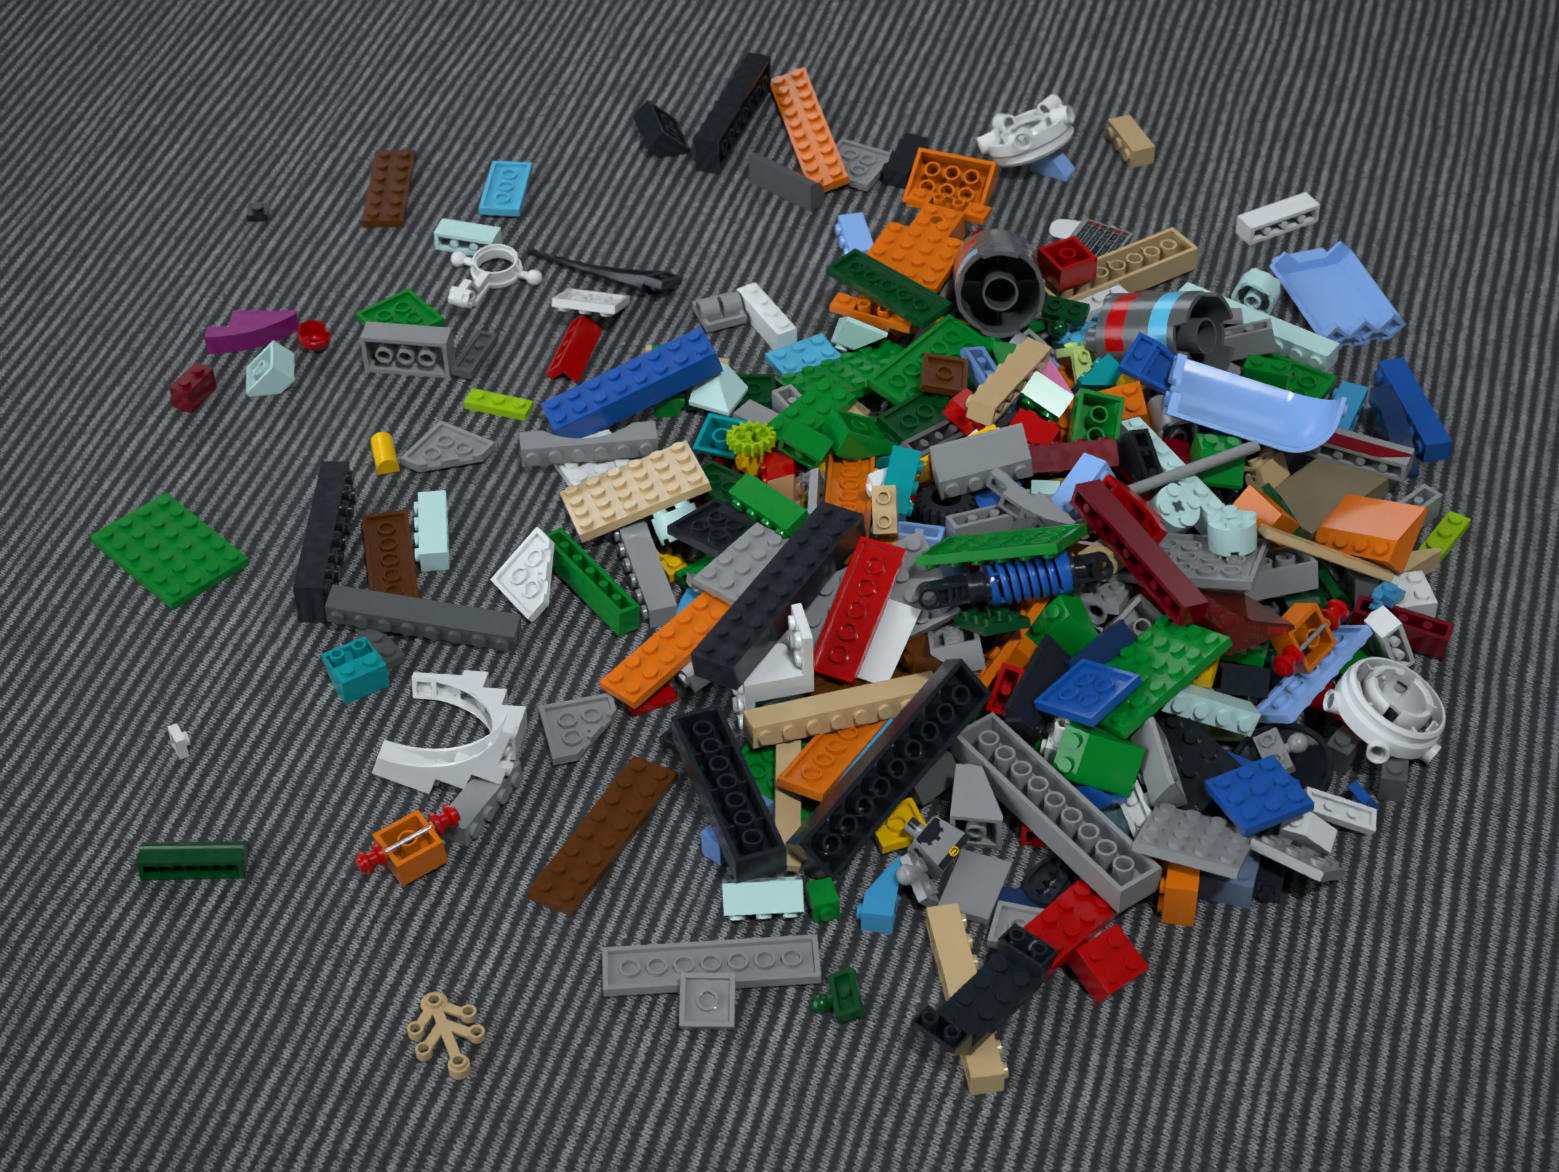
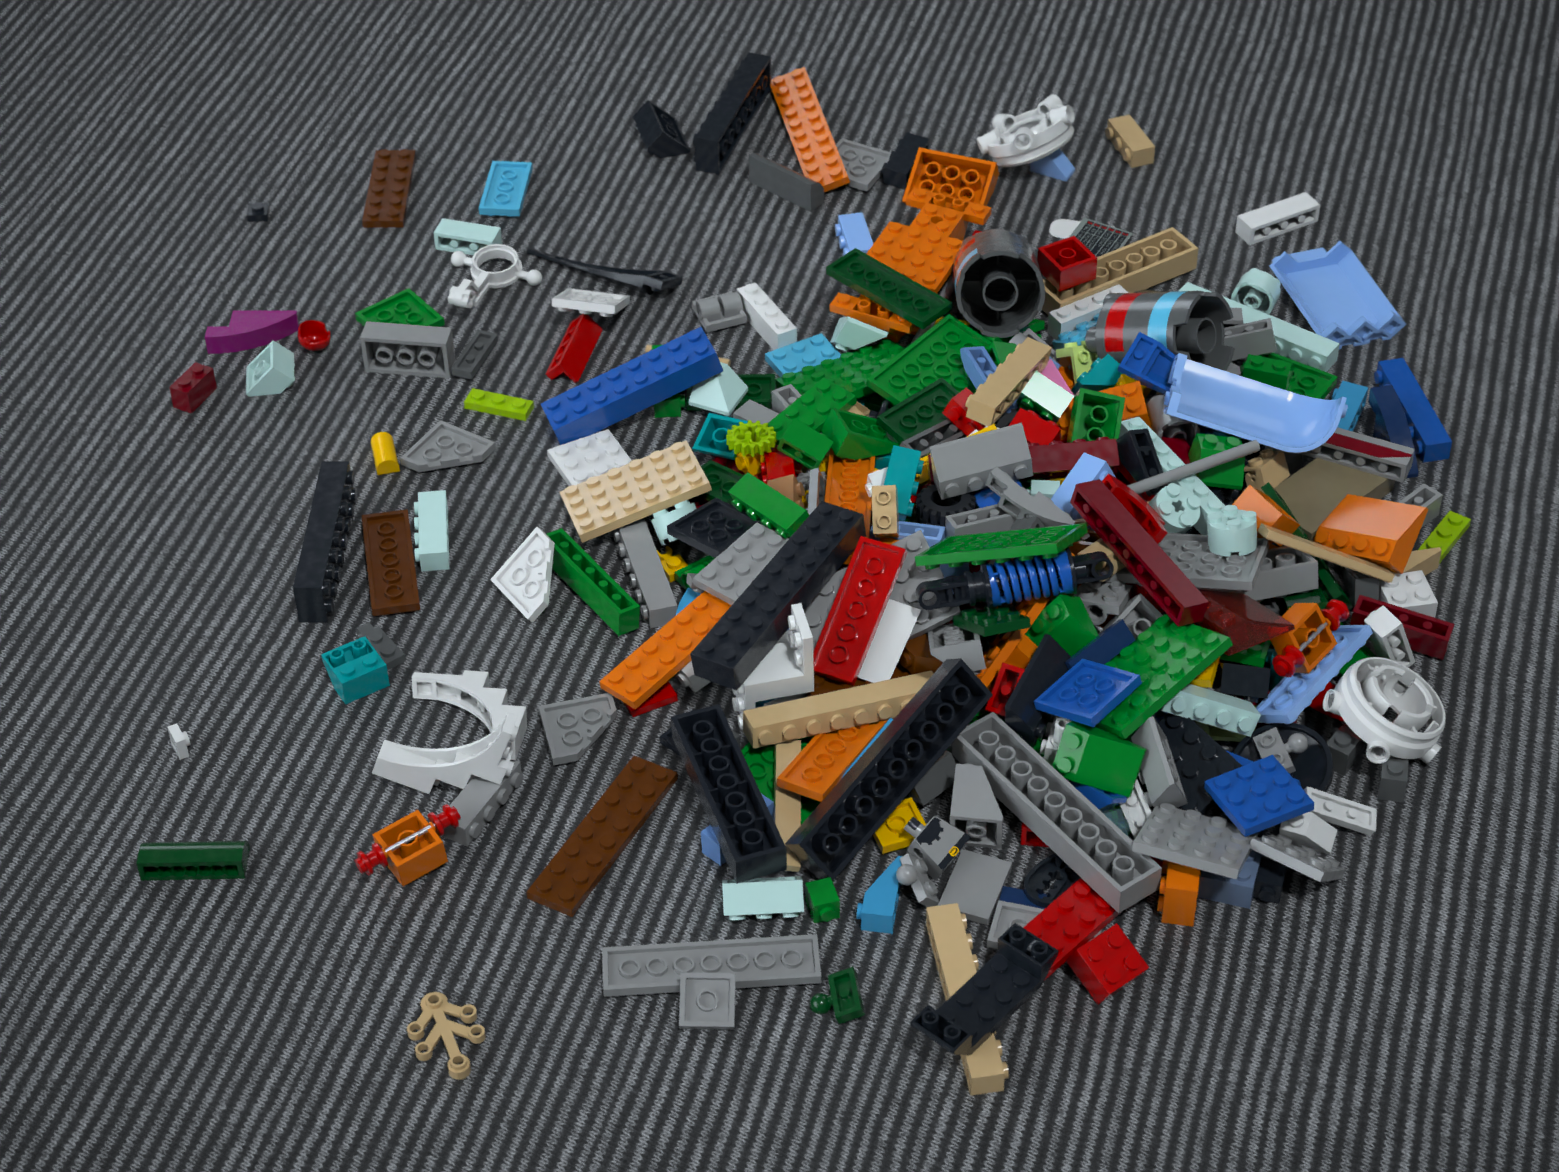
(169, 551): green plate -> none
(423, 618): dark grey brick -> none
(543, 448): light grey arch -> none
(943, 374): reddish brown plate -> none
(1064, 312): dark green plate -> none
(1361, 796): blue plate -> none
(1386, 594): dark azure plate -> none

